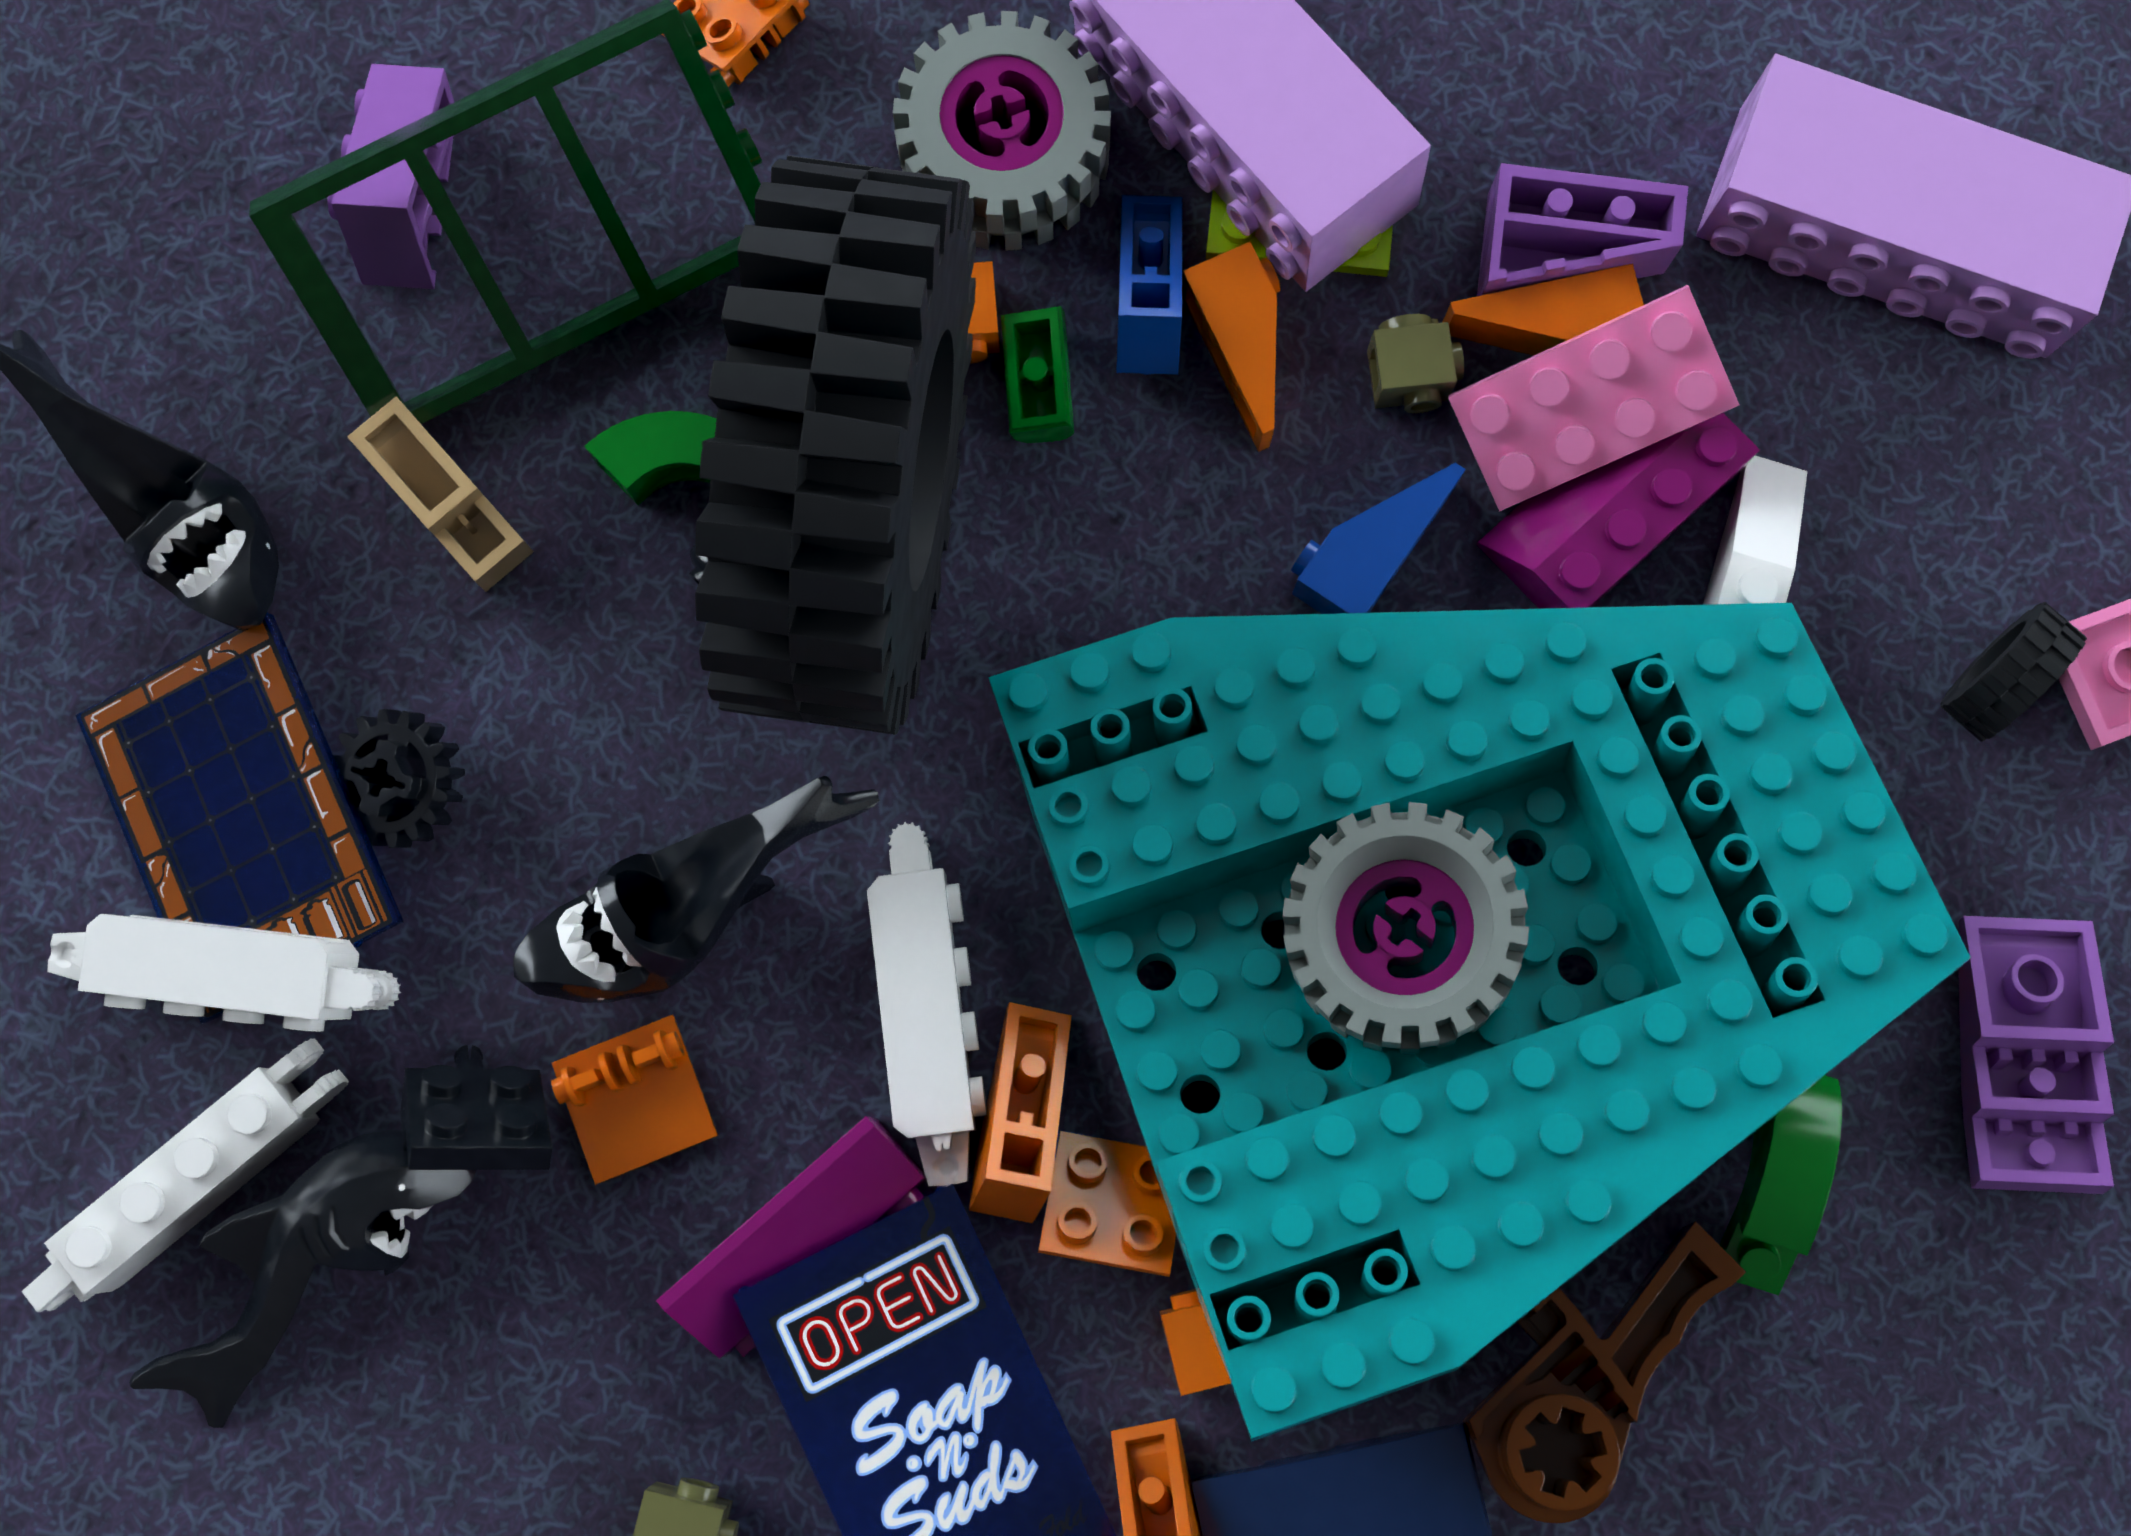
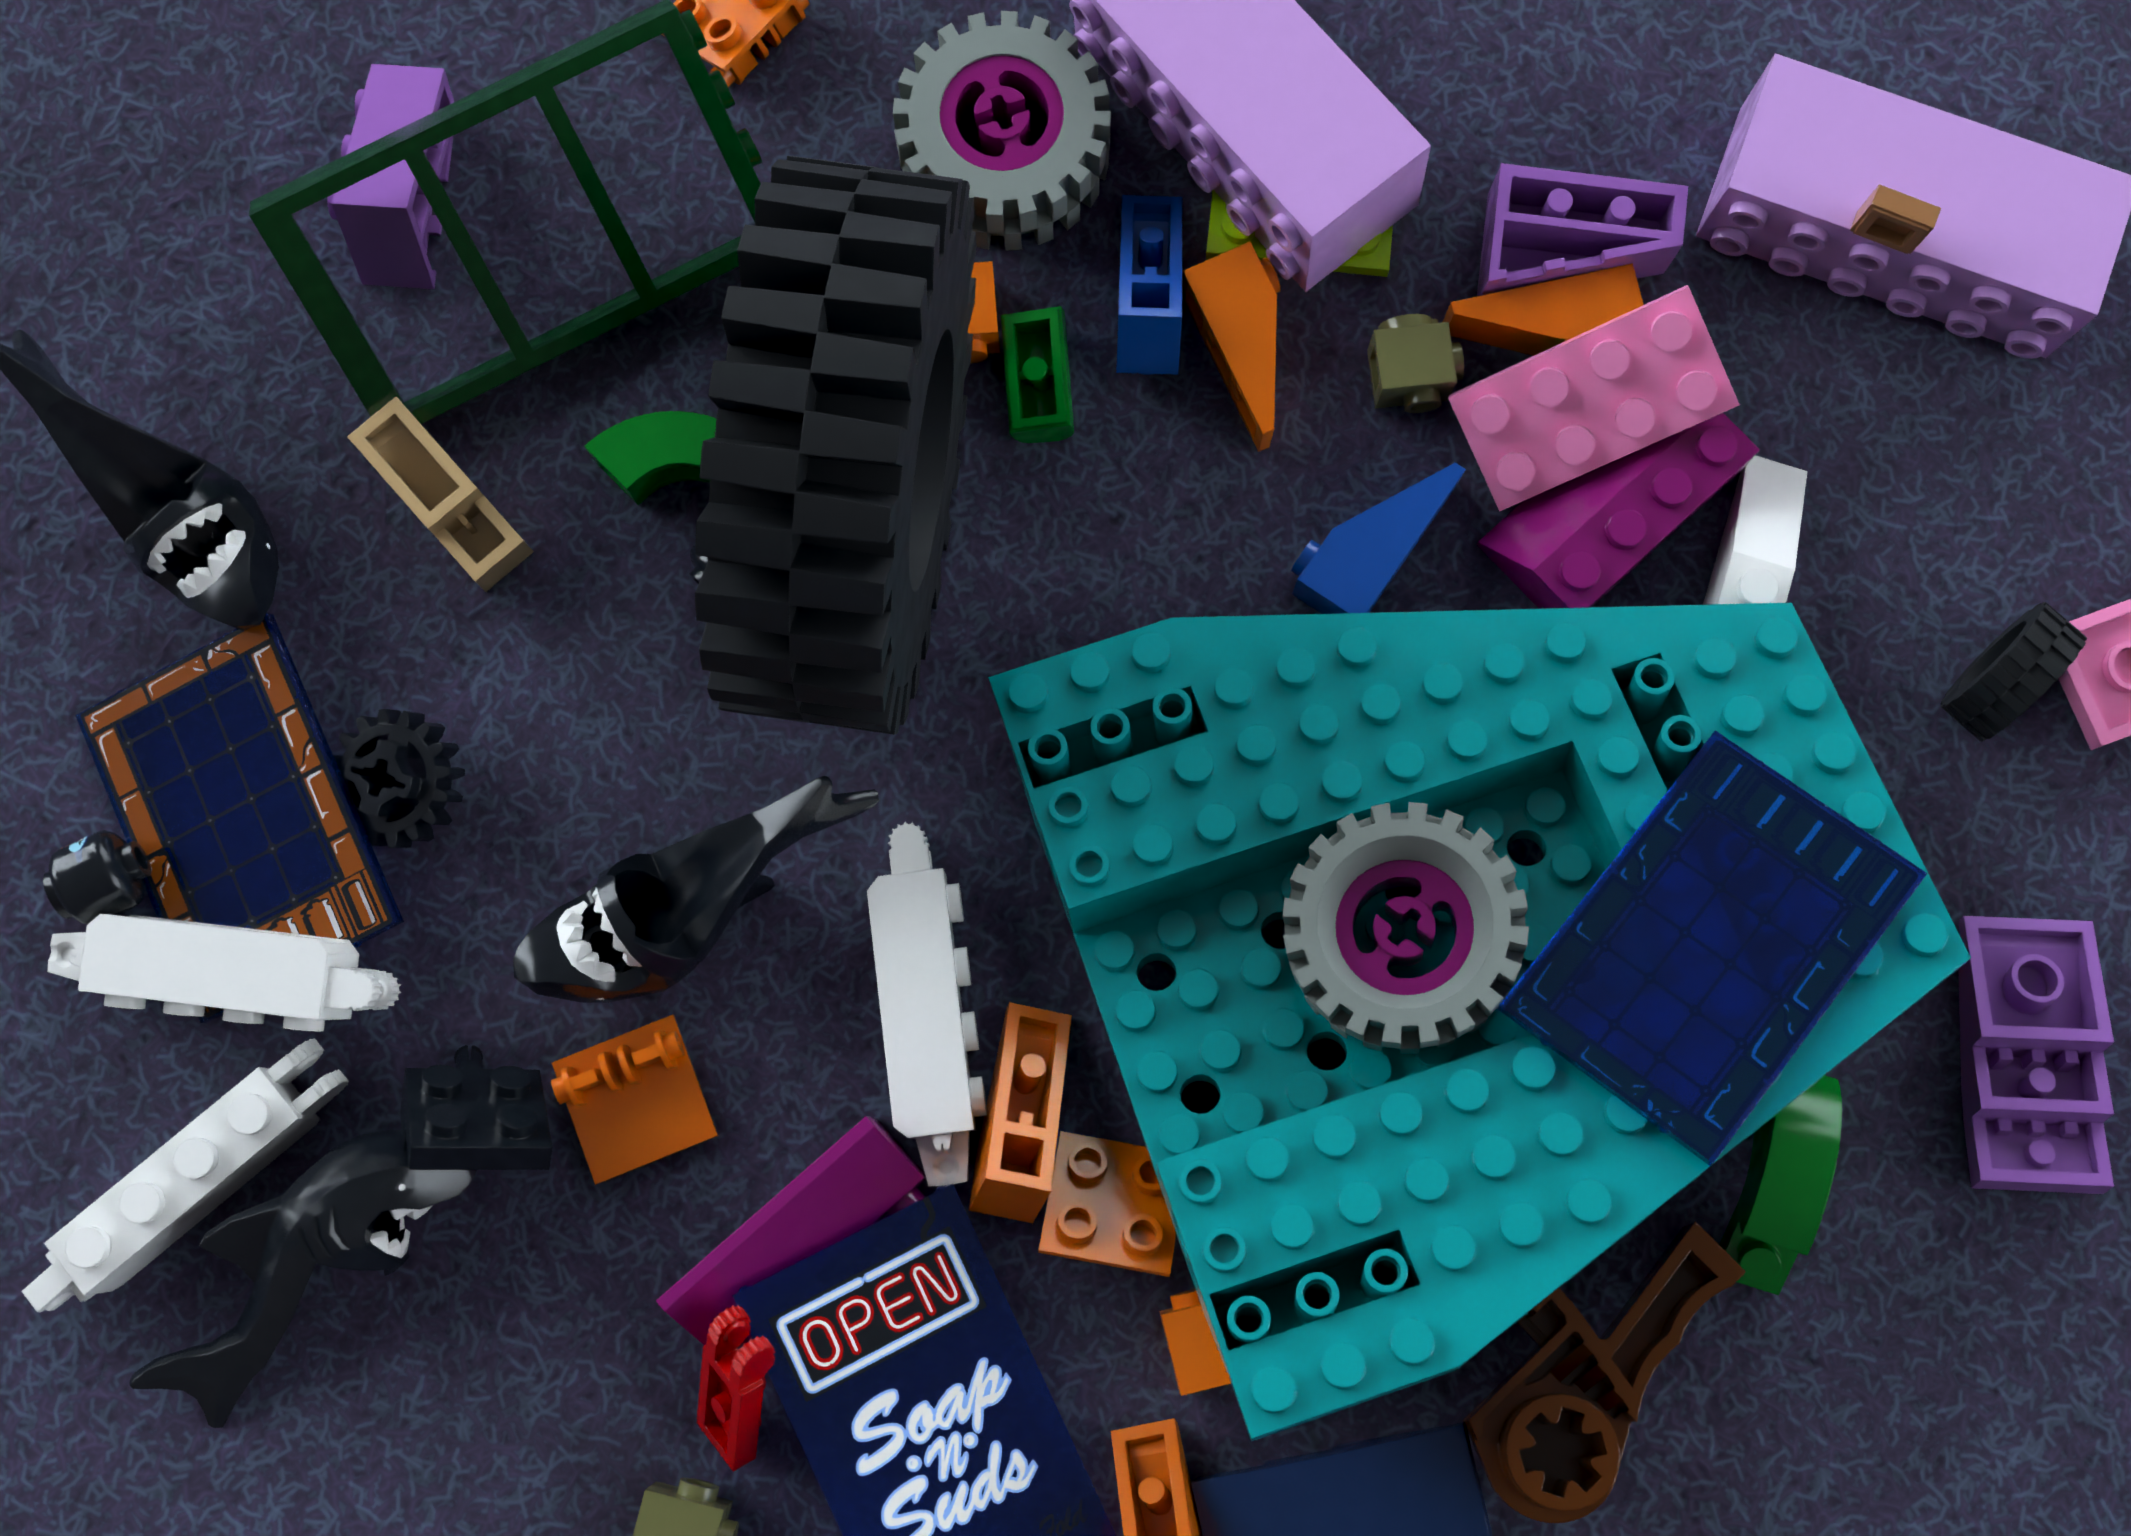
(97, 877): none -> black head
(733, 1386): none -> red hinge
(1712, 946): none -> clear blue piece
(1895, 219): none -> medium nougat tile

